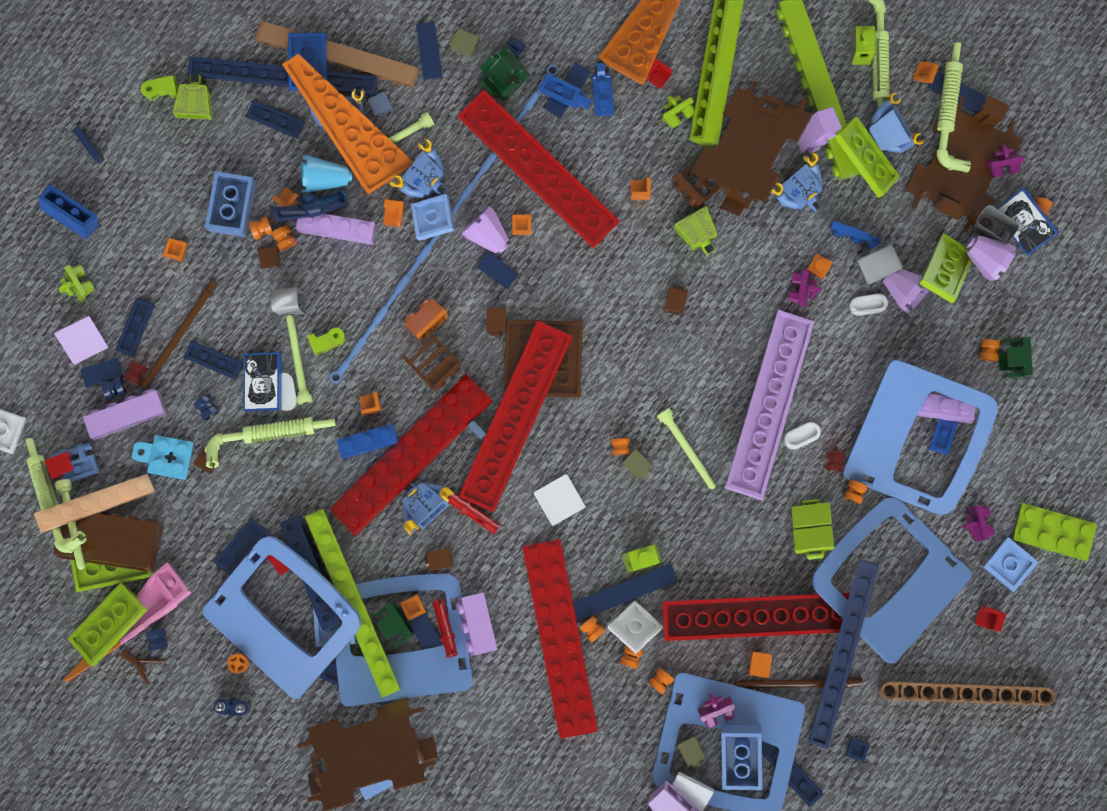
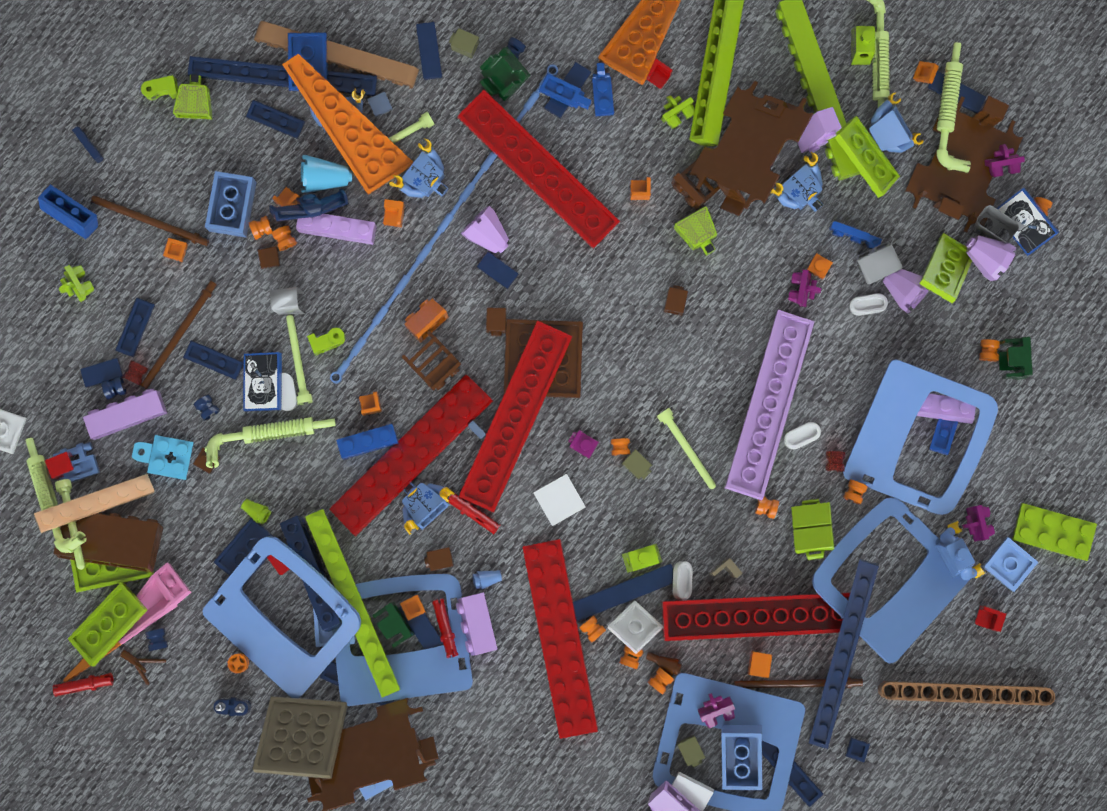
(81, 339): lavender piece -> none
(92, 682): none -> red pin
(194, 237): none -> reddish brown bar
(256, 511): none -> lime cone
(300, 737): none -> dark tan plate
(432, 217): light blue plate -> none
(484, 579): none -> medium blue cone
(521, 224): orange plate -> none
(583, 443): none -> magenta bracket
(668, 664): none -> reddish brown cone
(682, 580): none -> white tile
(729, 566): none -> dark tan panel
(767, 507): none -> orange wheel
(957, 555): none -> medium blue torso

